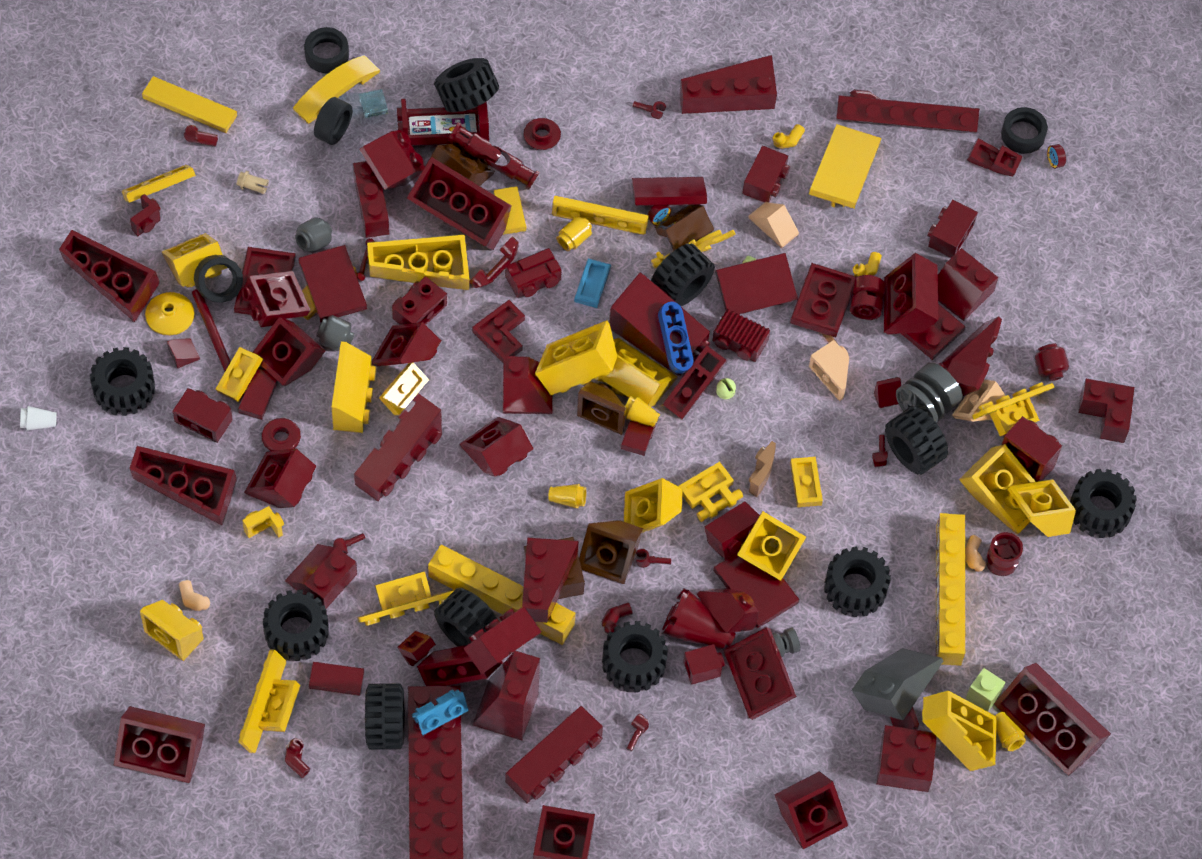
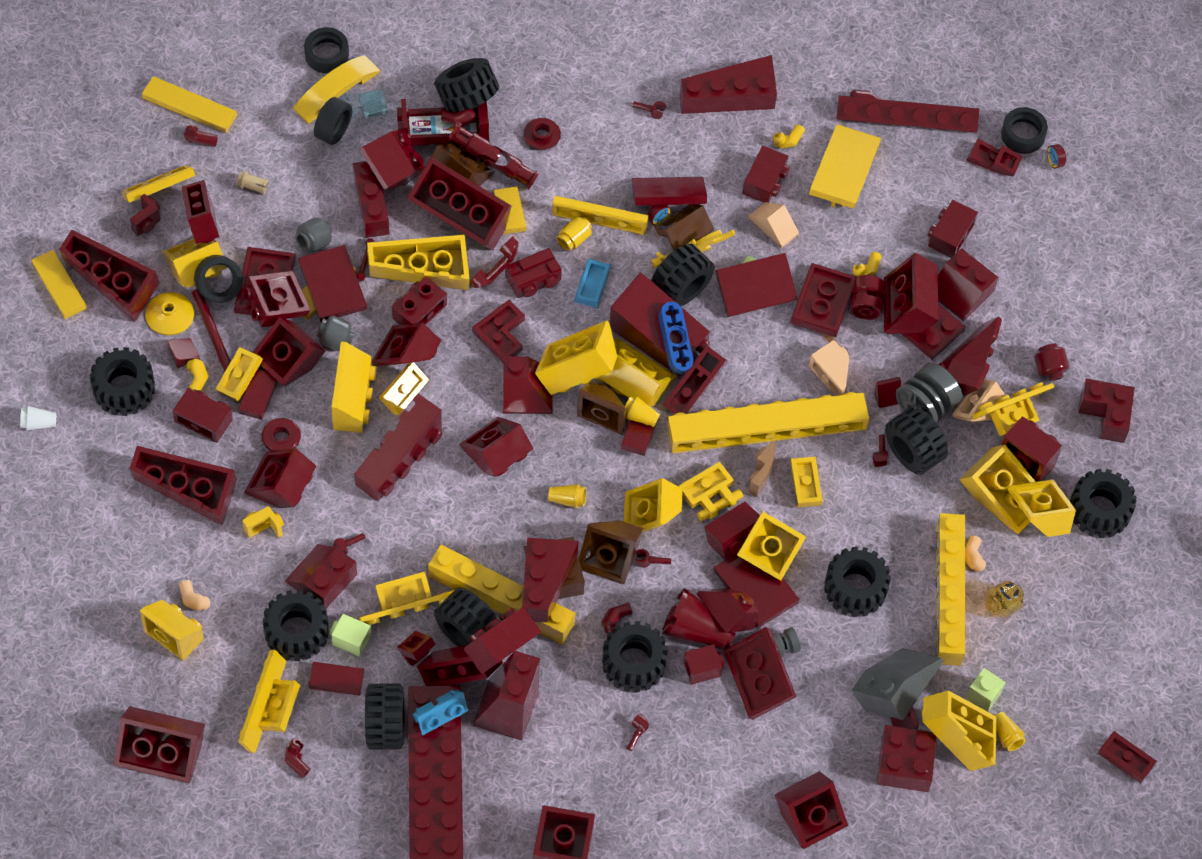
(59, 284): none -> yellow tile
(199, 372): none -> yellow arm
(200, 212): none -> dark red brick
(350, 635): none -> yellowish green brick
(464, 117): none -> dark red arm
(554, 754): dark red brick -> none
(722, 390): yellowish green hinge -> none
(740, 336): dark red brick -> none
(767, 422): none -> yellow brick
(1004, 554): dark red wheel -> none
(1004, 599): none -> clear yellow head
(1052, 718): dark red slope -> none
(1127, 757): none -> dark red plate

